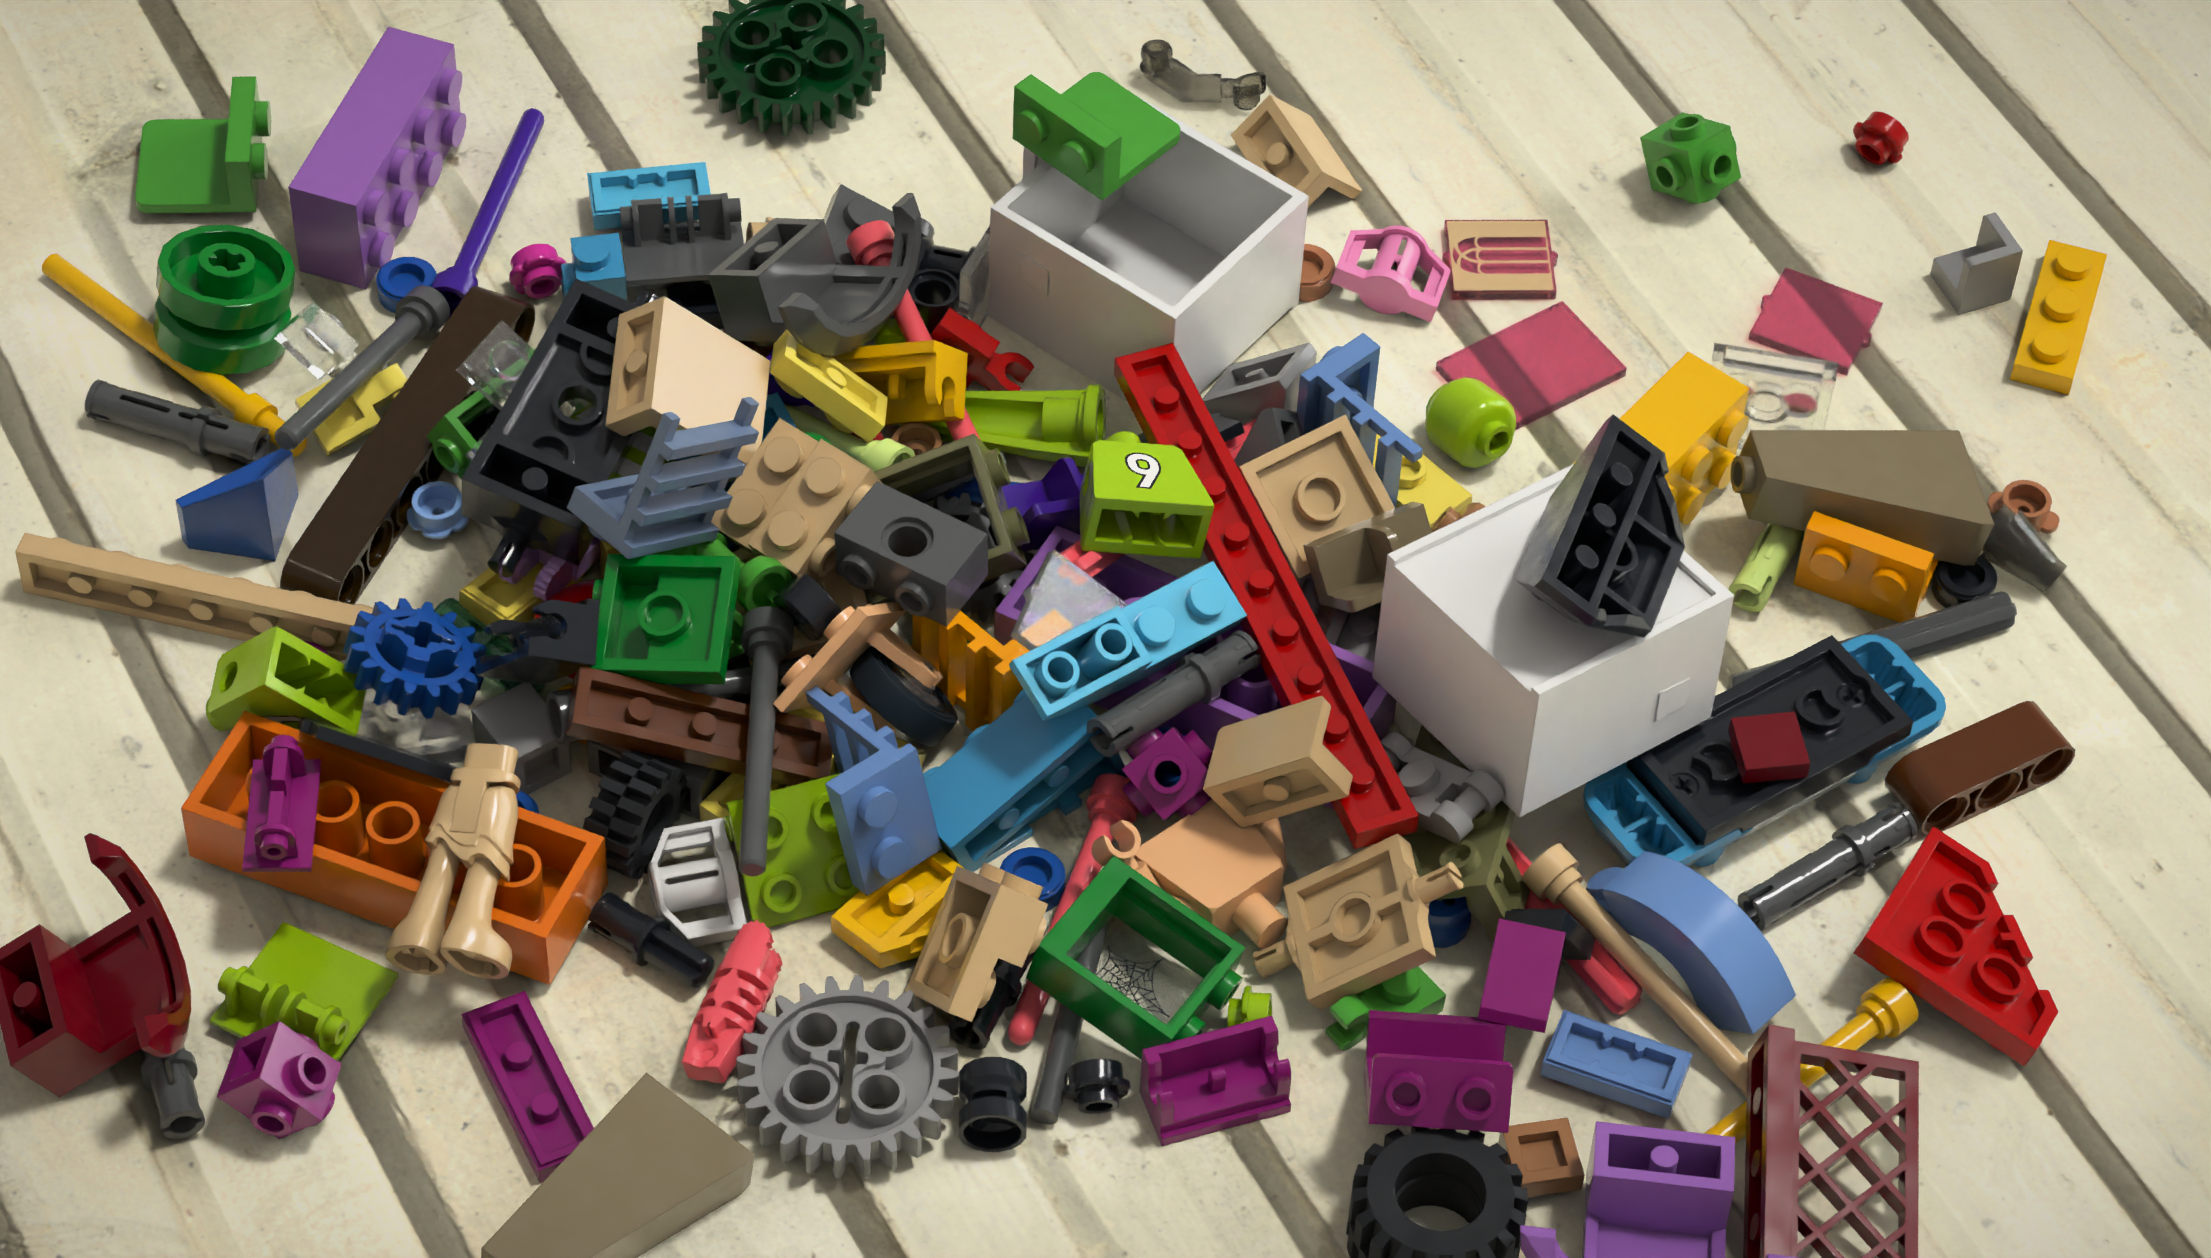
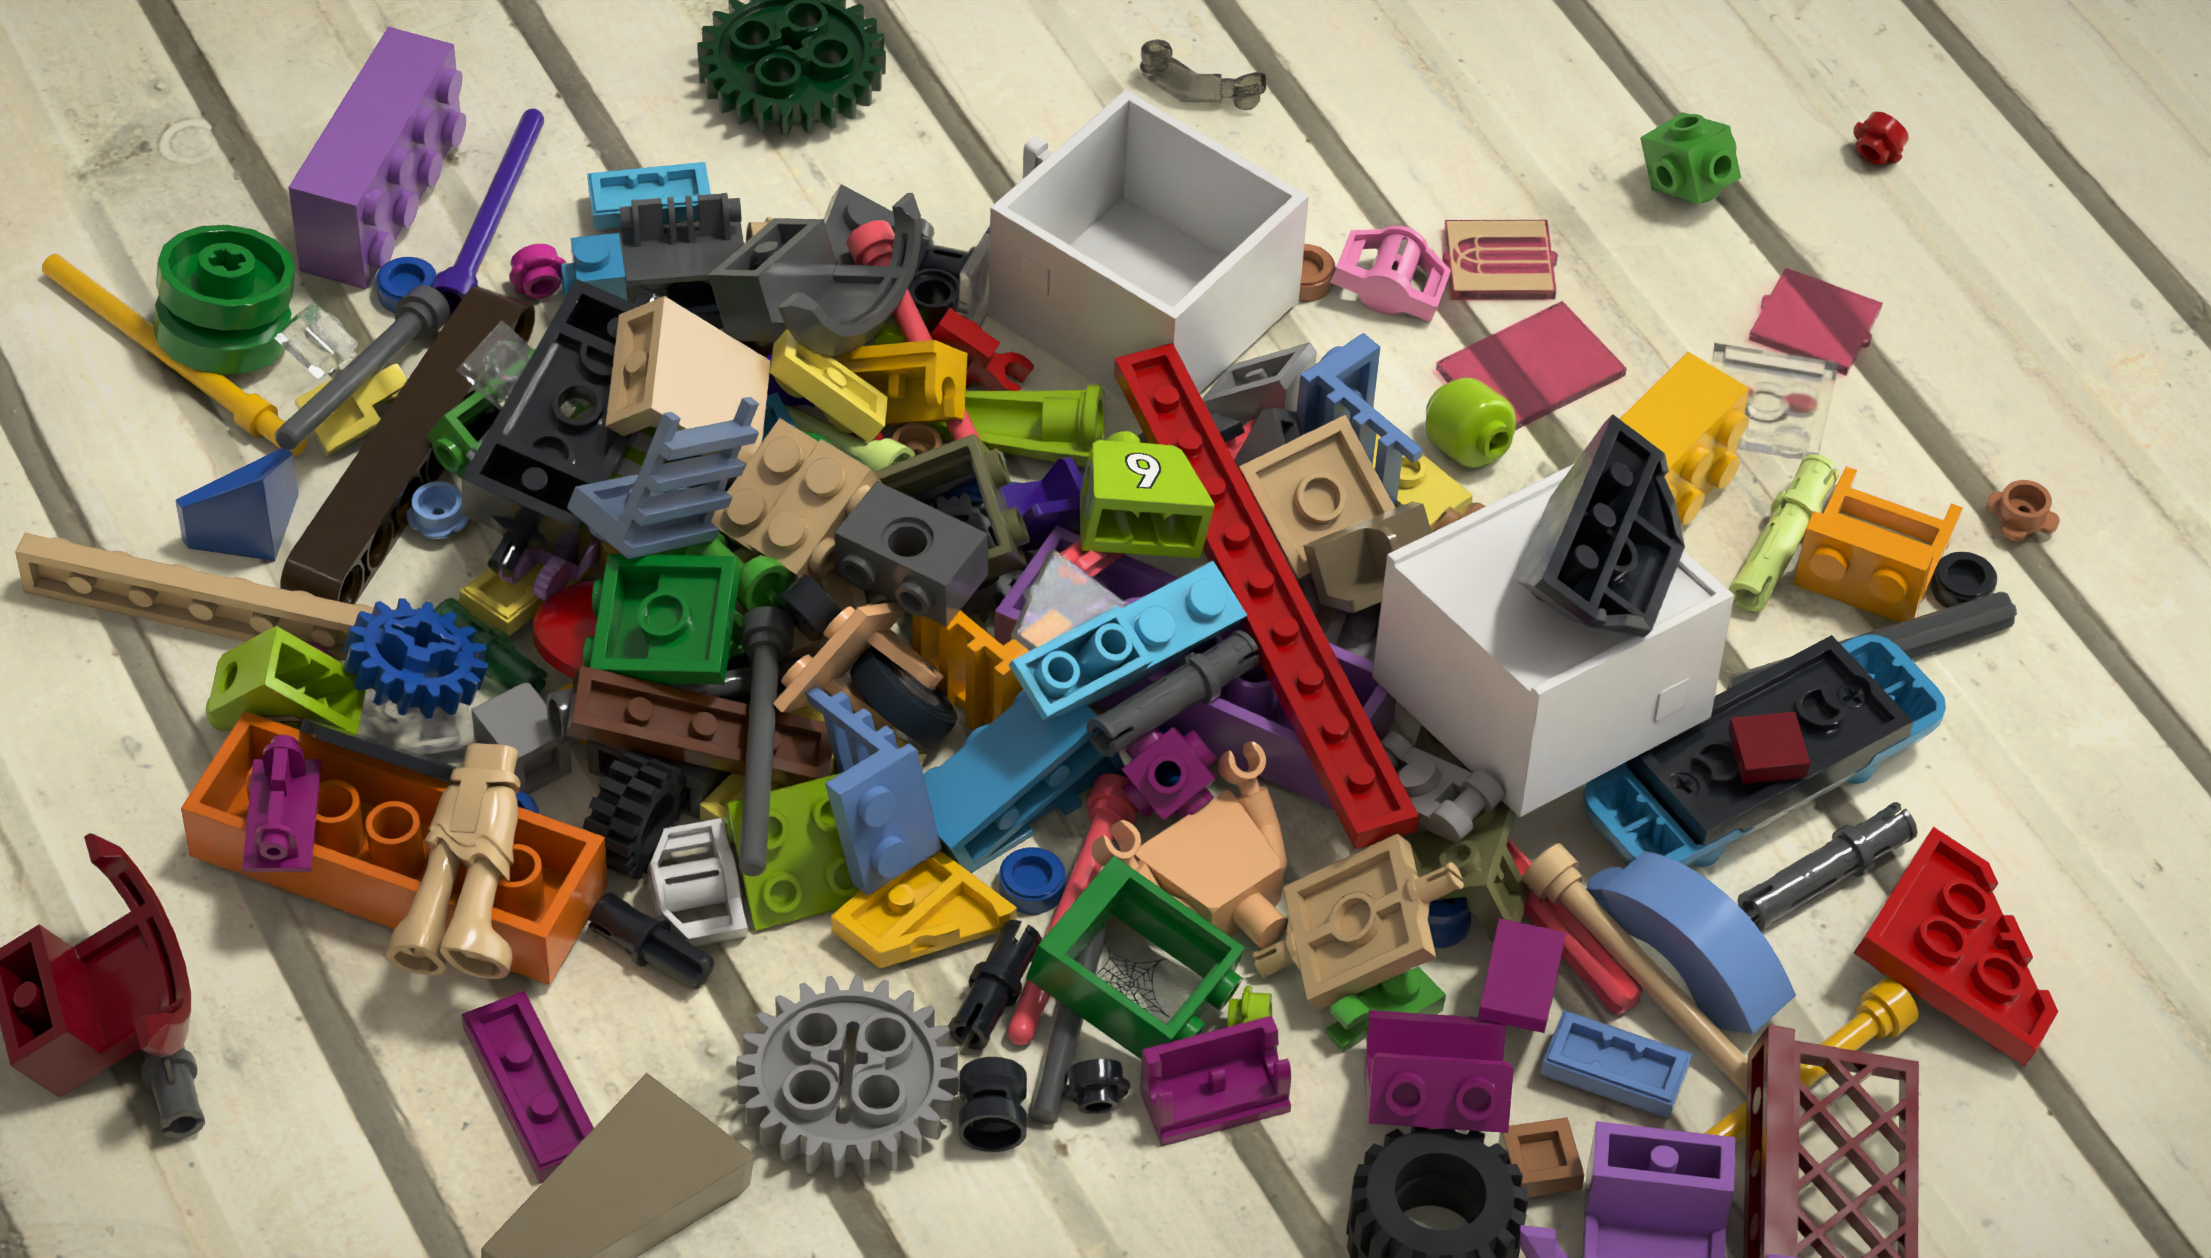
(200, 429): dark grey pin -> none
(206, 161): bright green bracket -> none
(280, 1080): magenta brick -> none
(306, 987): lime hinge -> none
(545, 646): black hinge -> none
(731, 1004): coral hinge -> none
(976, 924): tan plate -> none
(1091, 130): bright green bracket -> none
(1275, 764): tan panel -> none
(1293, 150): tan panel -> none
(1578, 940): black tile -> none
(1885, 481): dark tan slope -> none
(1979, 767): reddish brown beam -> none
(1982, 272): light grey panel -> none
(2021, 550): clear smoke cone -> none
(2058, 317): yellow plate -> none

